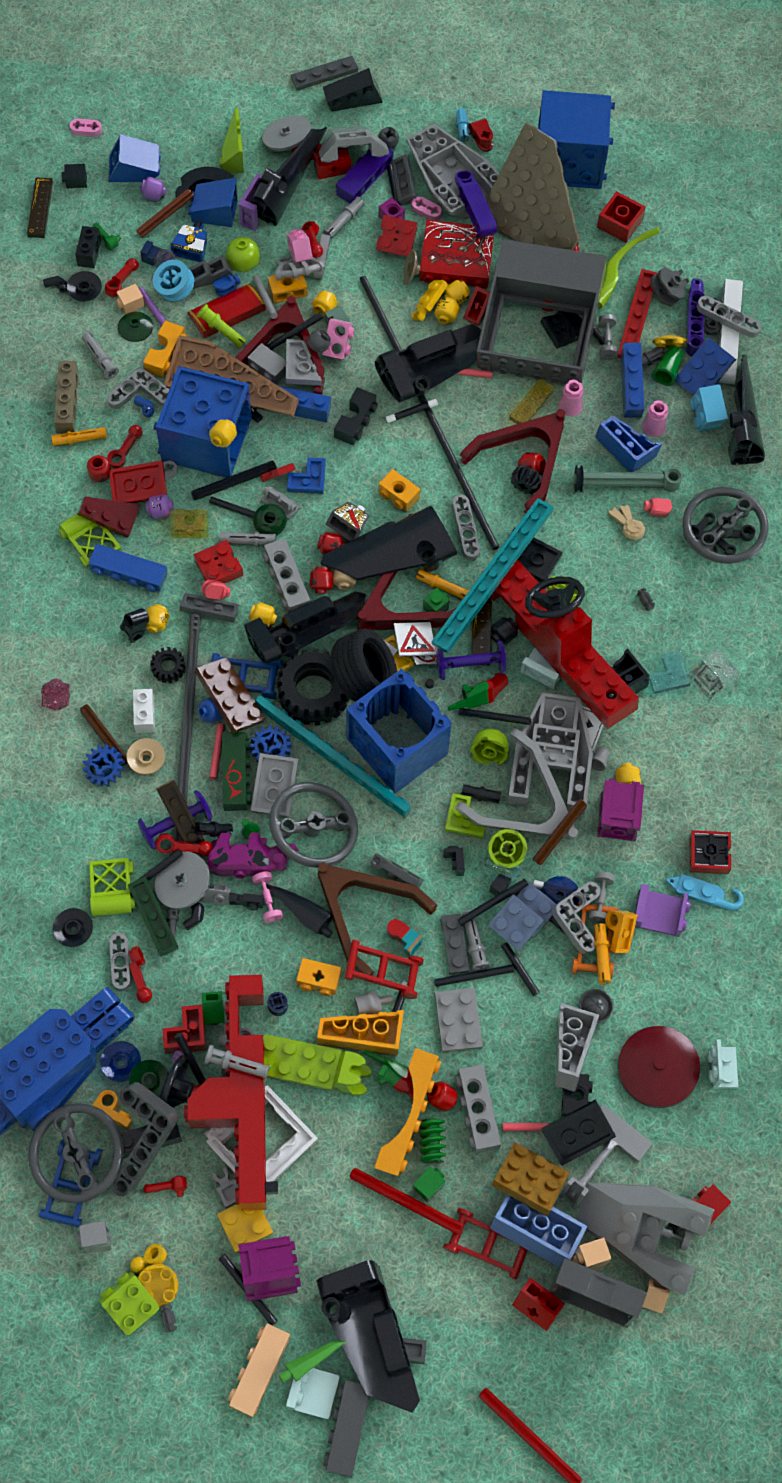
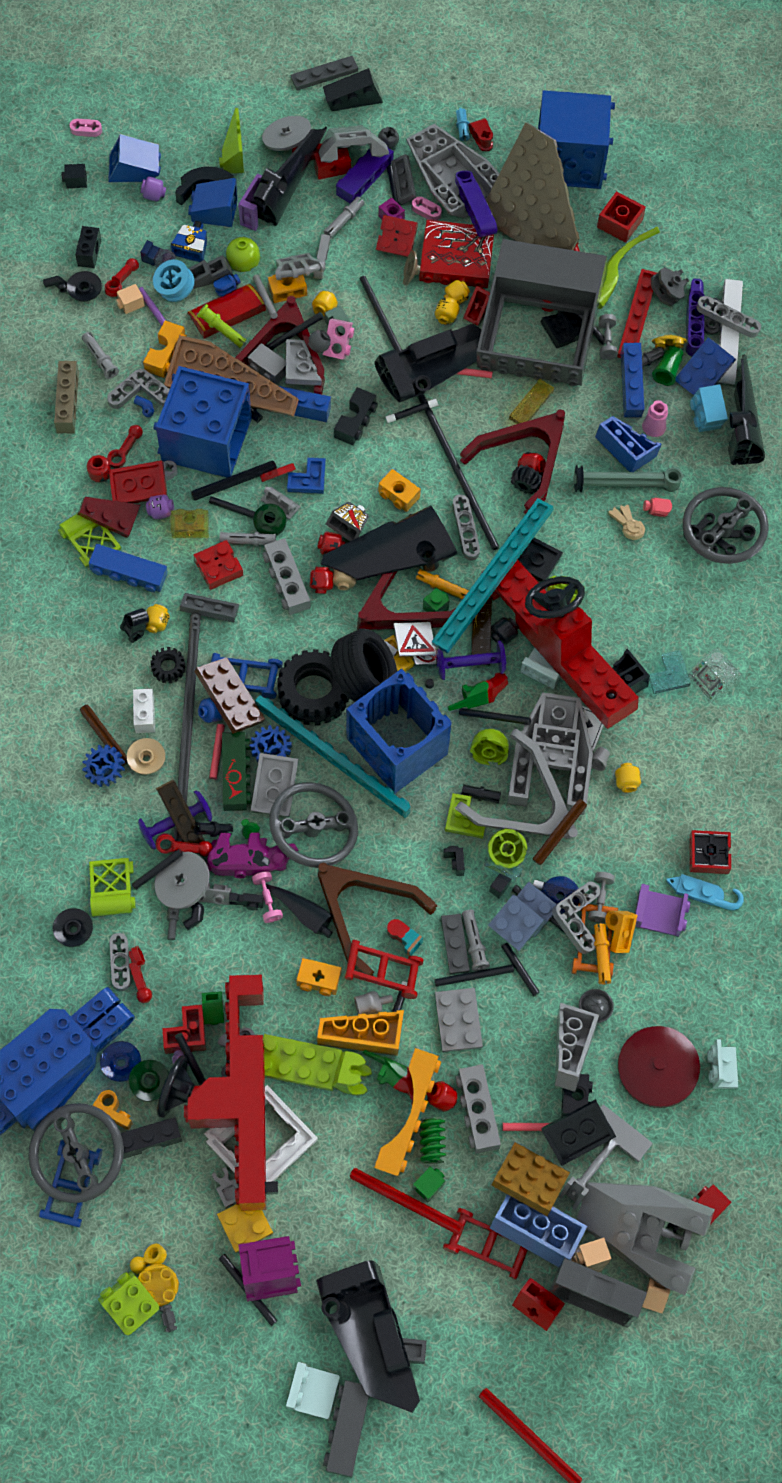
(40, 207): dark brown tile -> none
(55, 694): clear pink brick -> none
(79, 436): light orange pin -> none
(94, 1237): light grey brick -> none
(110, 241): green piece -> none
(138, 331): dark green dish -> none
(148, 1142): dark grey beam -> none
(153, 916): dark green plate -> none
(166, 212): copper axle -> none
(177, 1184): red piece -> none
(215, 589): coral arm -> none
(223, 433): yellow head -> none
(259, 1371): light nougat brick -> none
(262, 1070): light grey pin -> none
(263, 611): yellow head -> none
(279, 1007): dark blue wheel -> none
(299, 245): bright pink brick -> none
(302, 626): black panel -> none
(305, 1363): bright green bar -> none
(311, 230): red piece -> none
(395, 870): dark grey hinge -> none
(429, 299): yellow plate -> none
(492, 902): black bar -> none
(572, 398): bright pink plant -> none
(620, 810): magenta container -> none
(646, 599): dark grey piece -> none

